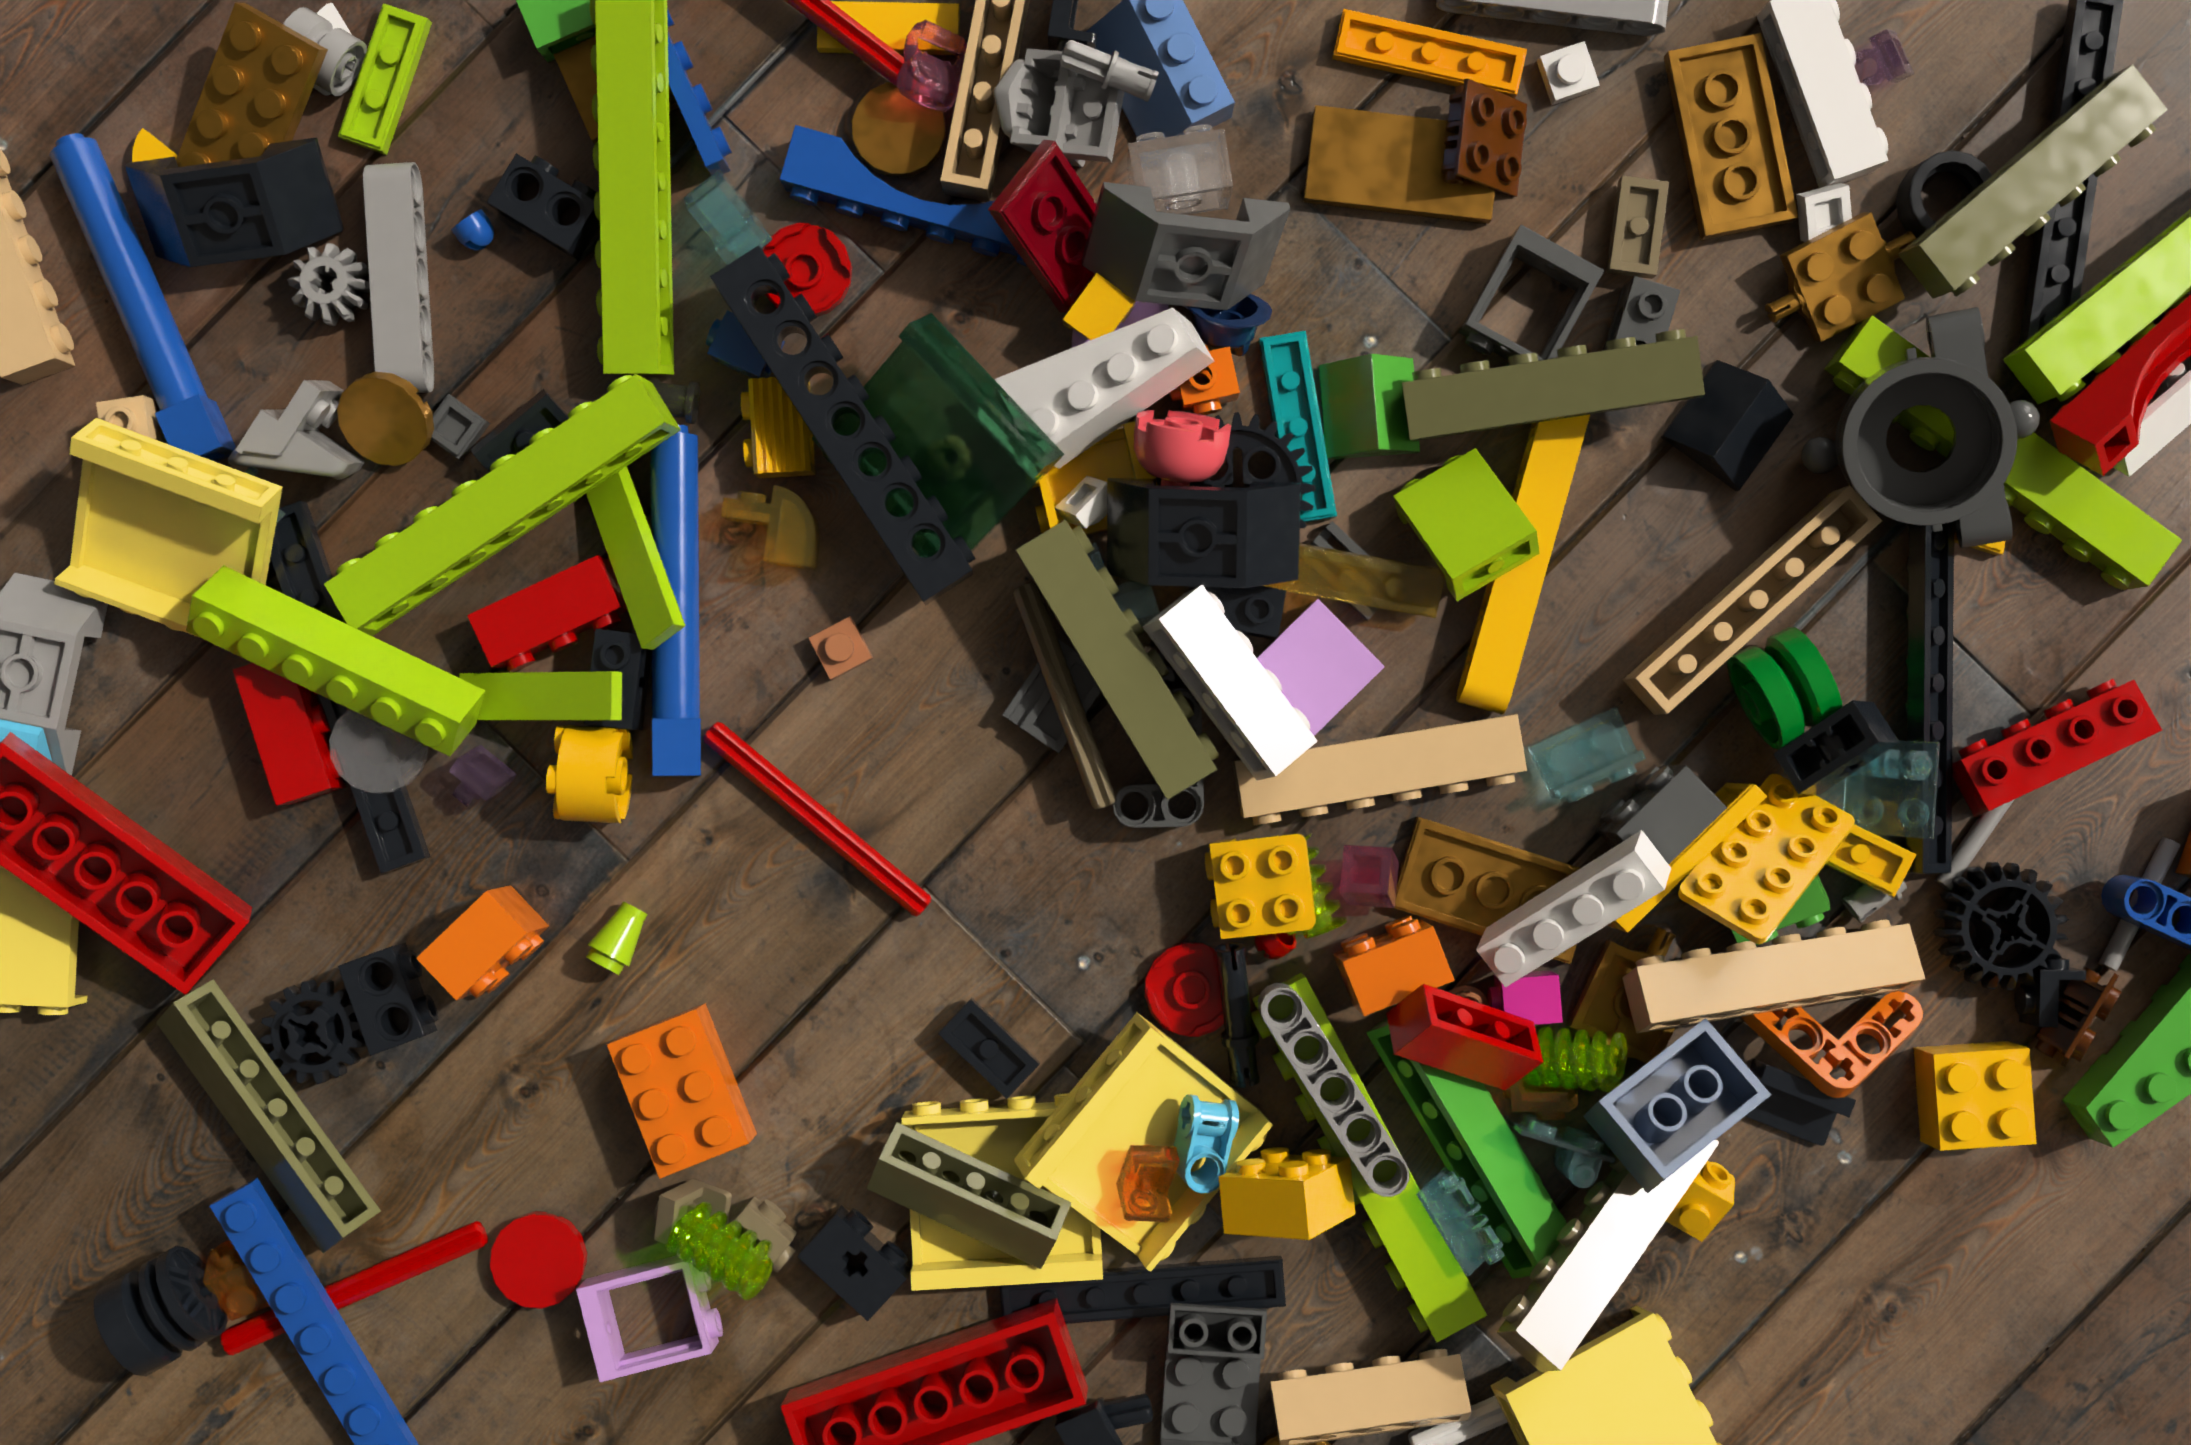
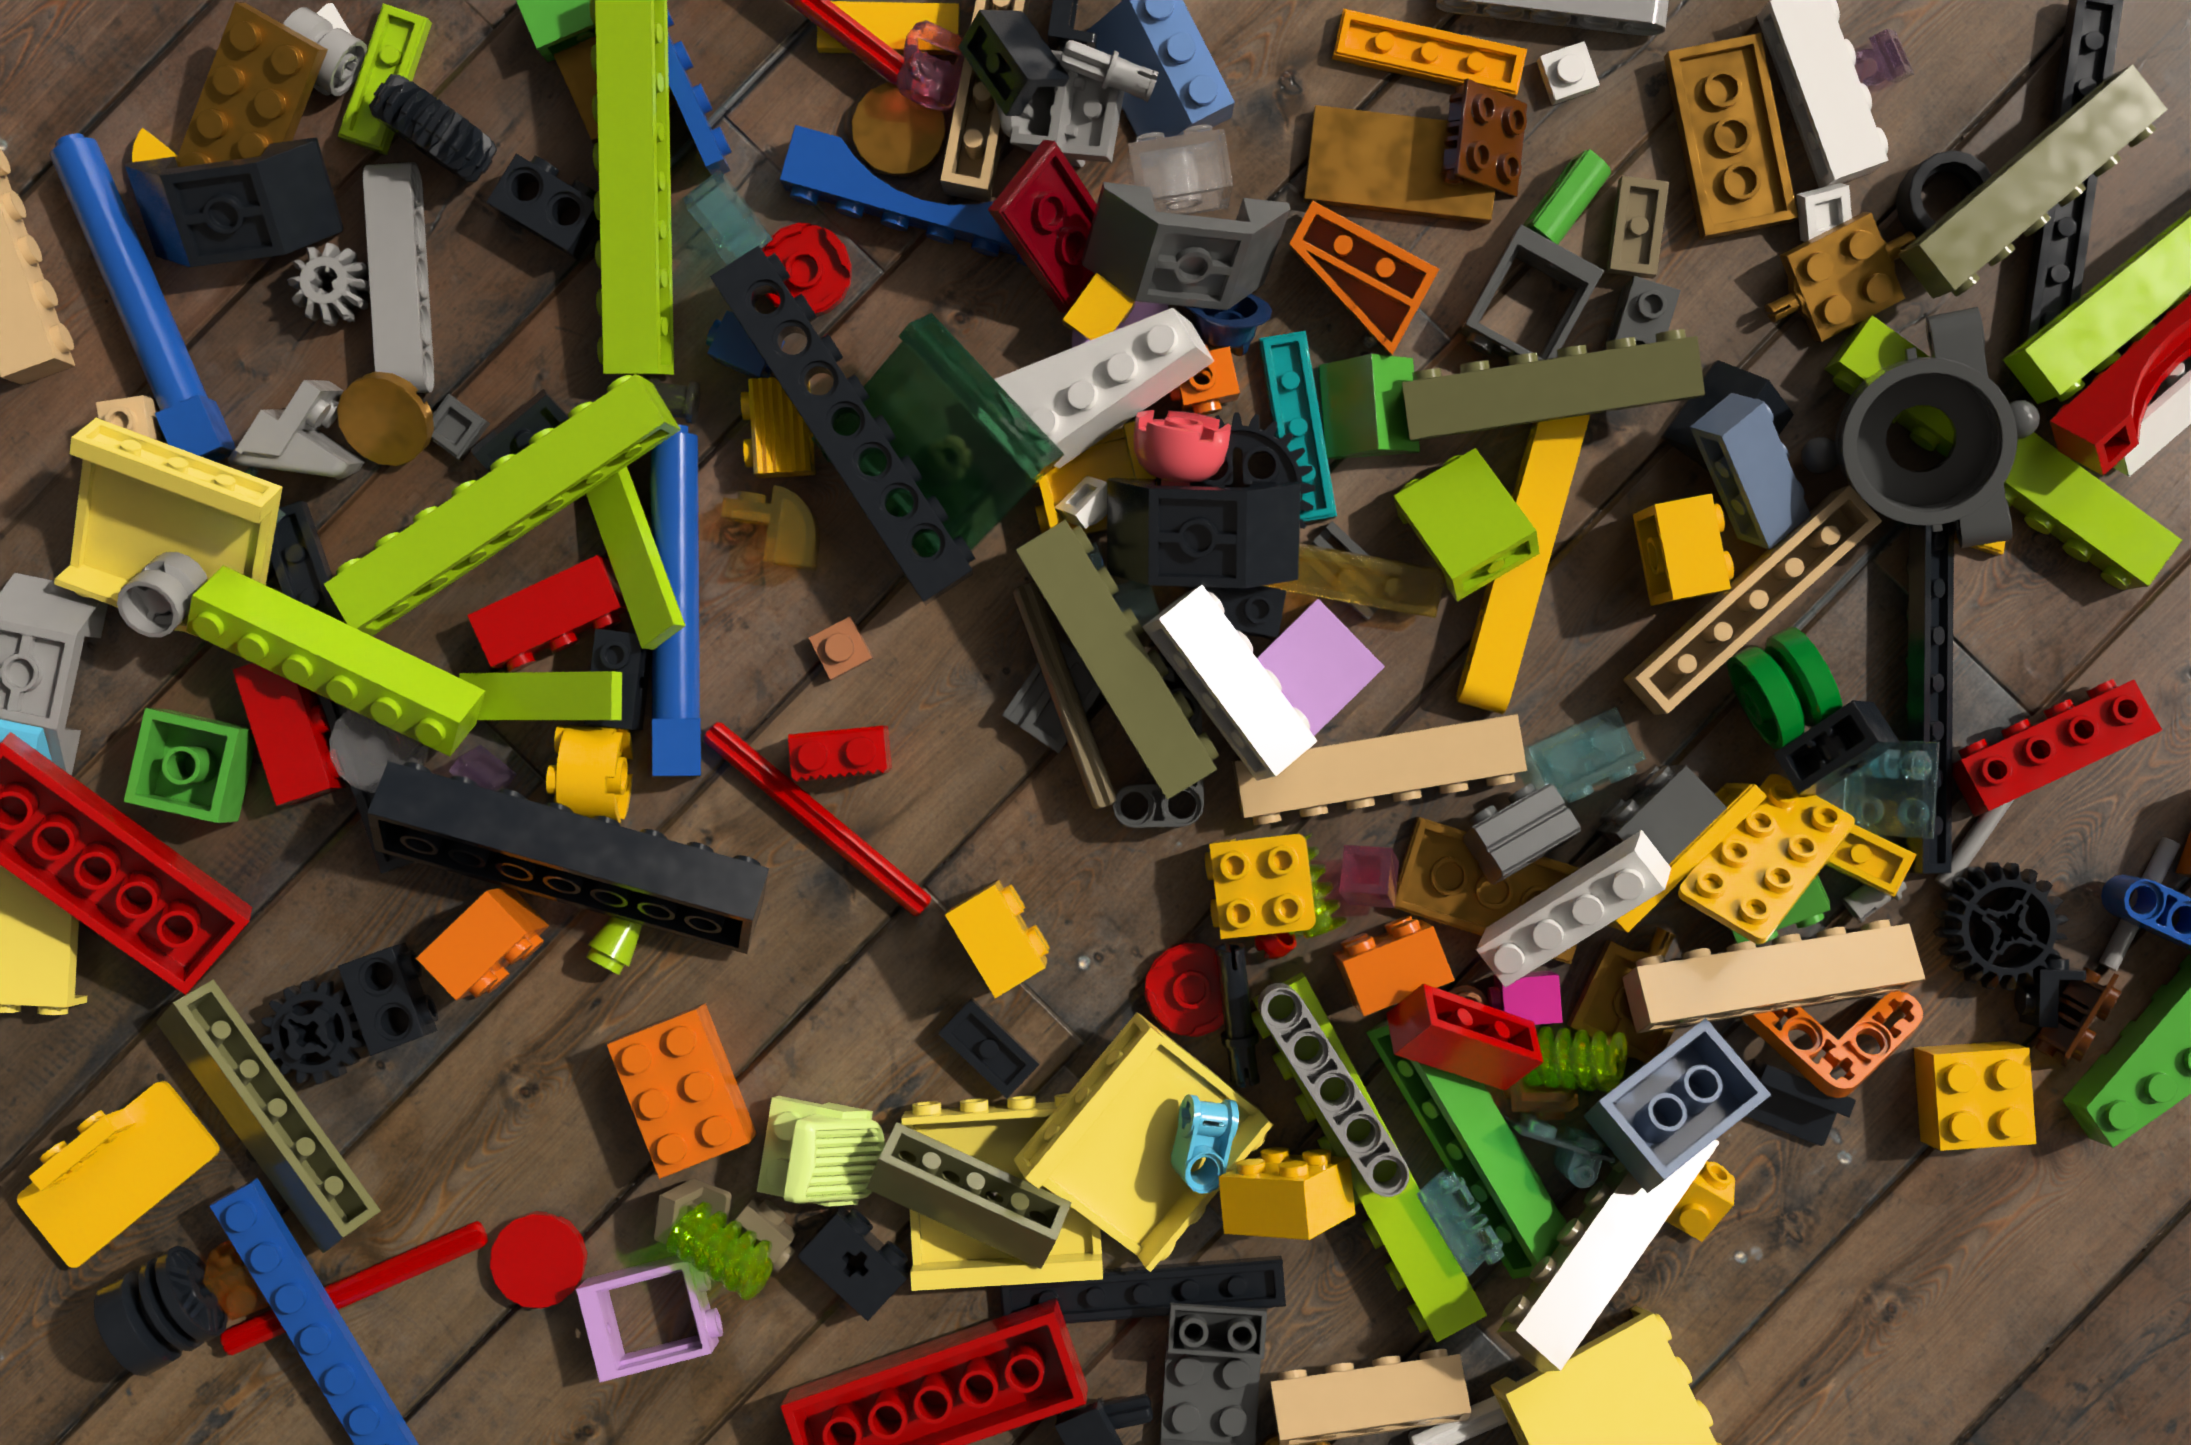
(115, 1172): none -> yellow bracket
(161, 594): none -> light grey wheel
(190, 765): none -> bright green brick
(433, 128): none -> black gear
(474, 231): blue hinge -> none
(567, 856): none -> black brick
(819, 1152): none -> yellowish green piece
(839, 753): none -> red brick
(998, 937): none -> yellow brick
(1010, 58): none -> black panel
(1146, 1181): clear orange bracket -> none
(1364, 272): none -> orange wedge
(1521, 832): none -> brick
(1568, 196): none -> bright green brick
(1683, 549): none -> yellow brick
(1751, 470): none -> sand blue brick

